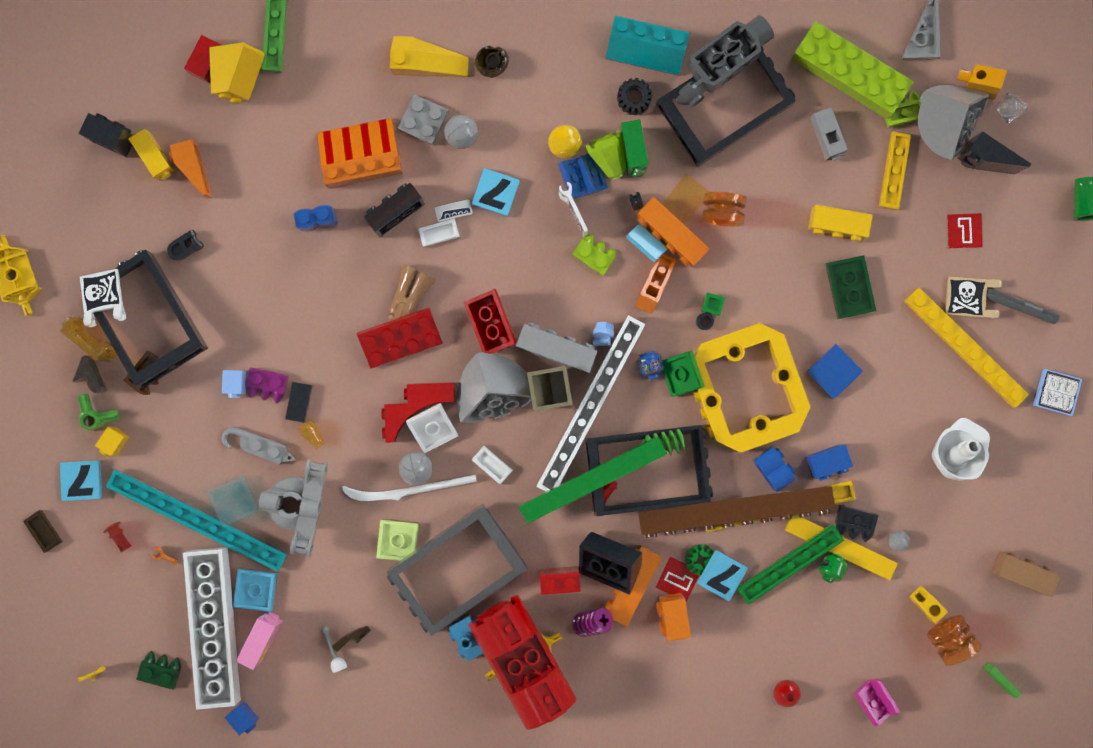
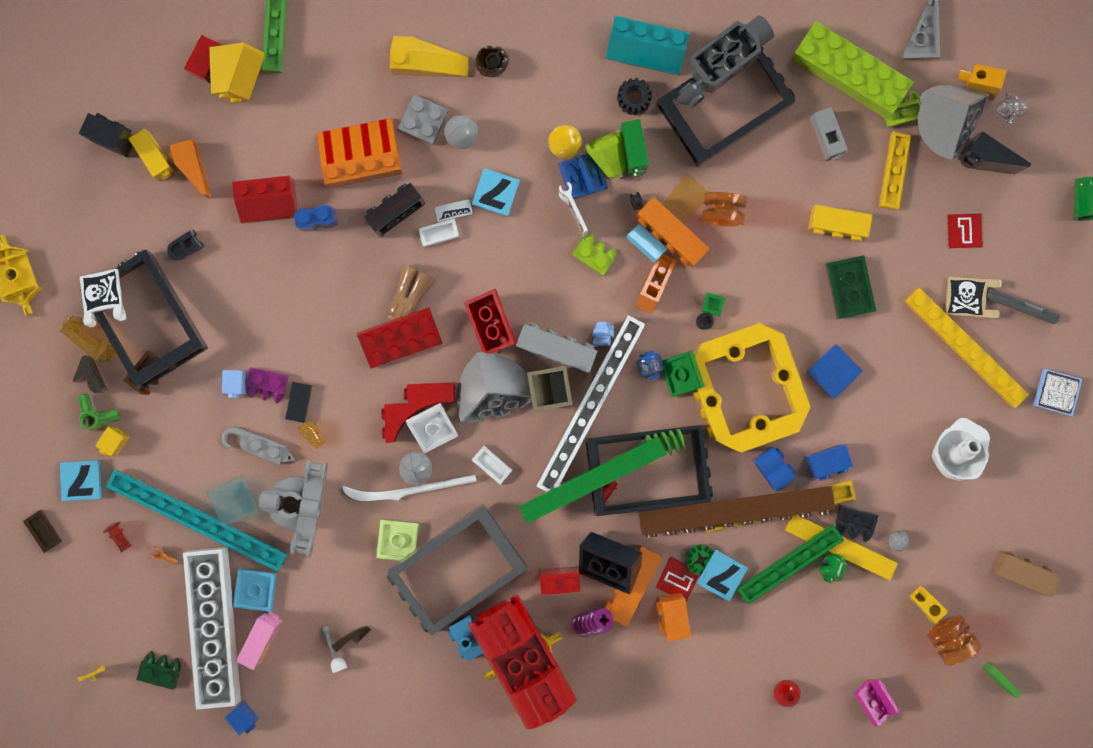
(265, 199): none -> red slope

